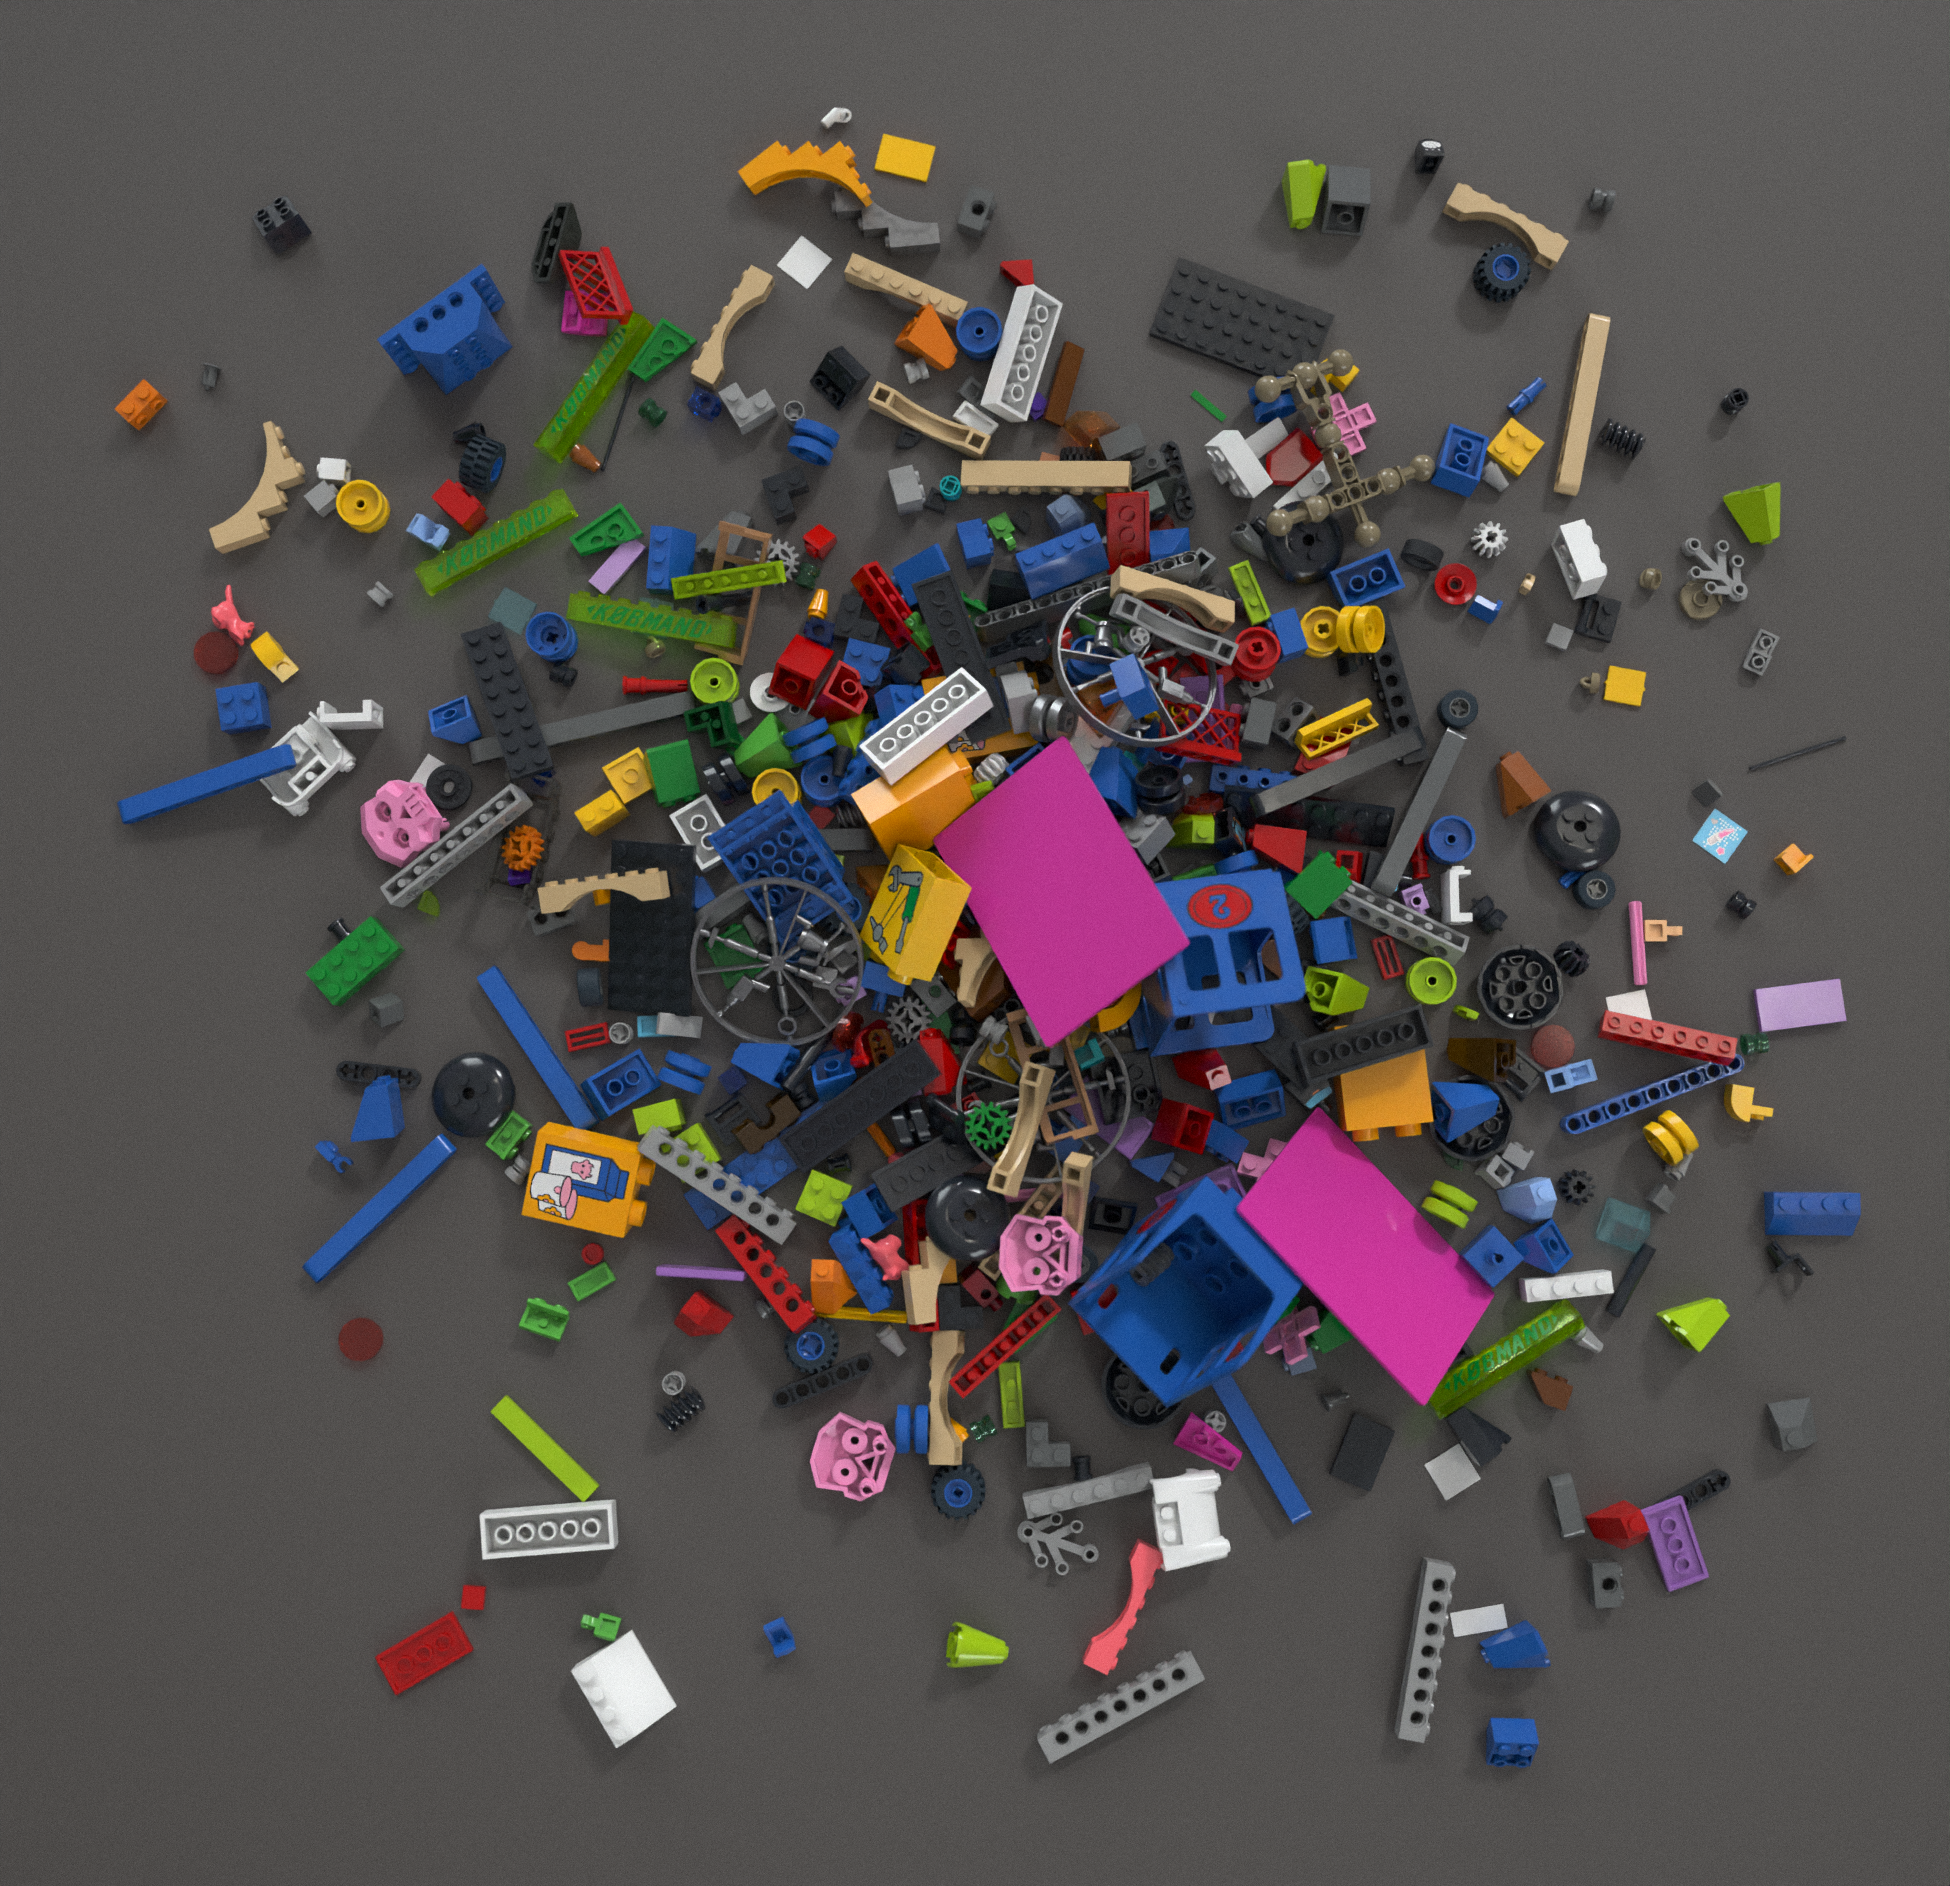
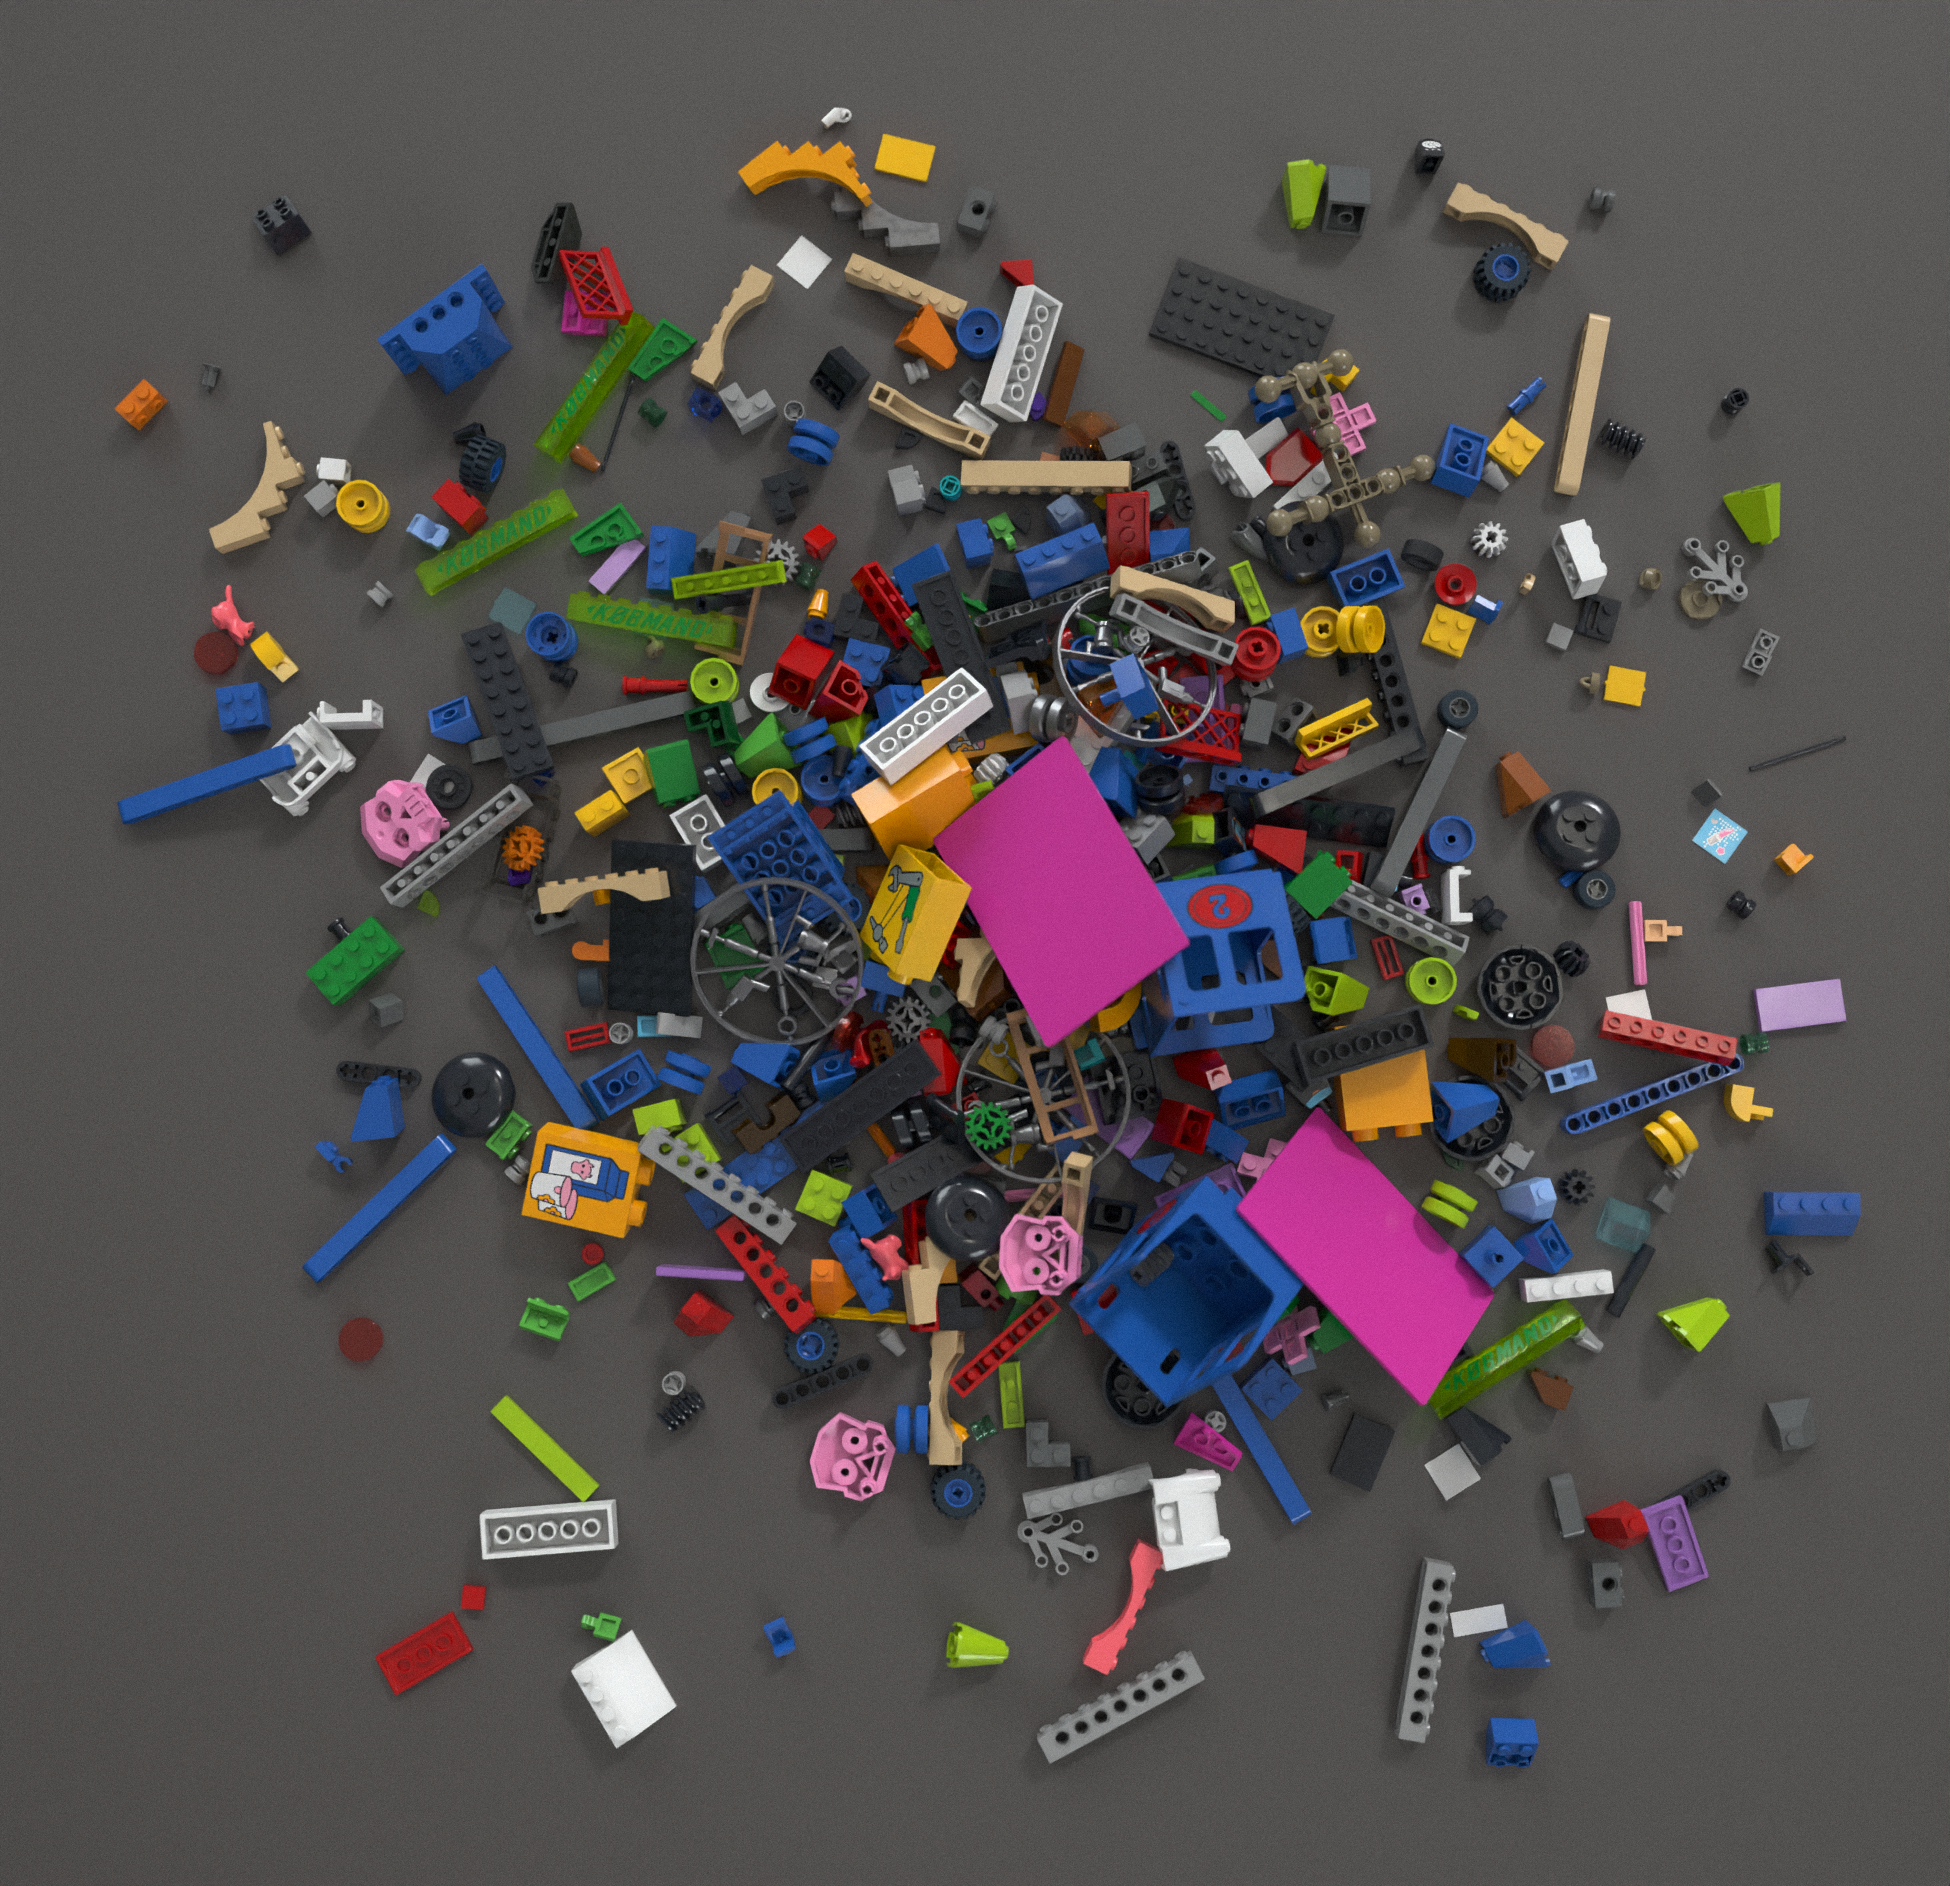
(1010, 1167): tan arch -> none
(1270, 1388): none -> blue brick
(1448, 631): none -> yellow plate

